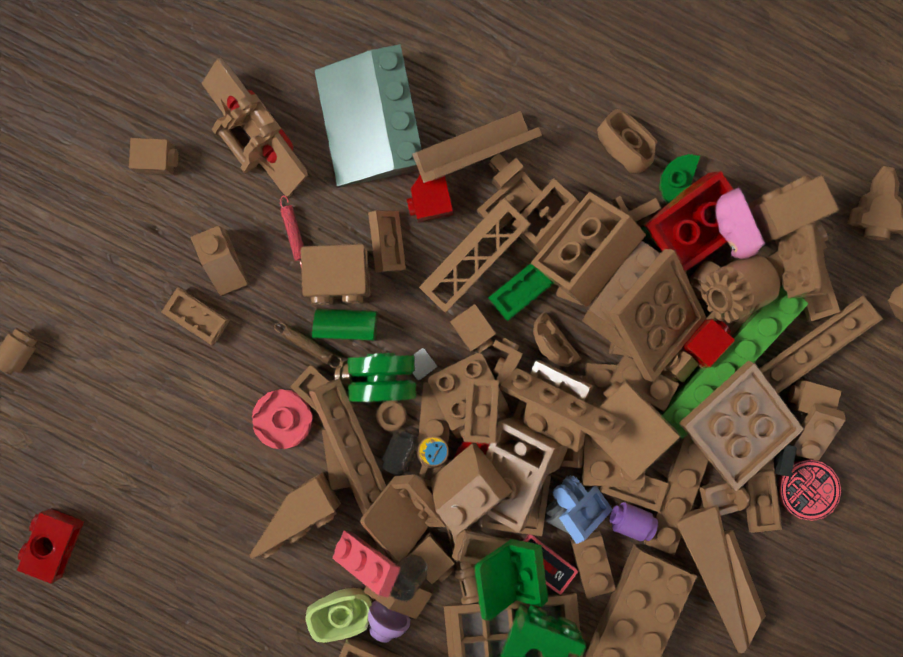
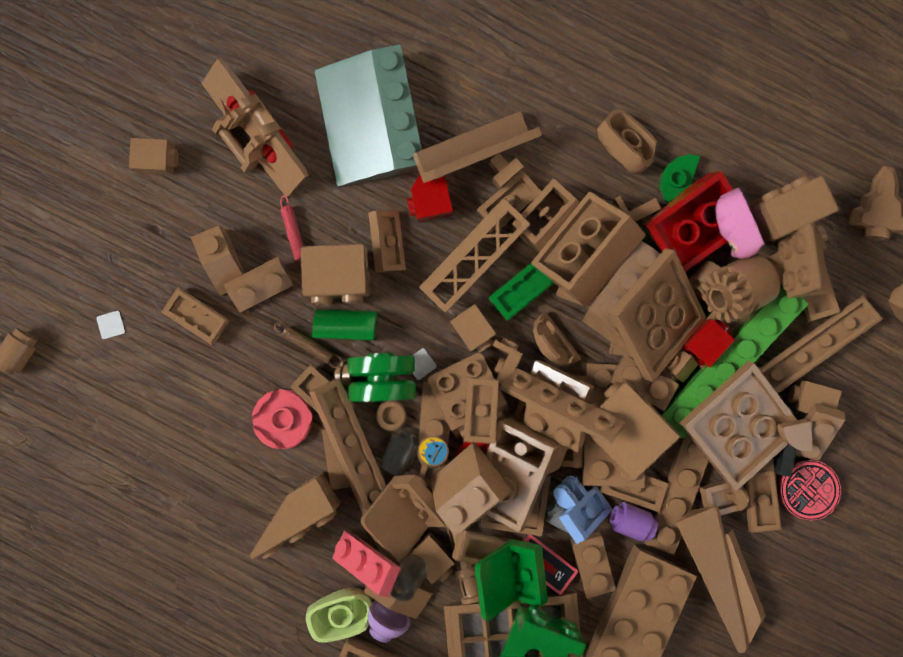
(63, 533): red brick -> none
(110, 324): none -> white sticker
(258, 284): none -> medium nougat plate
(797, 434): none -> medium nougat tile

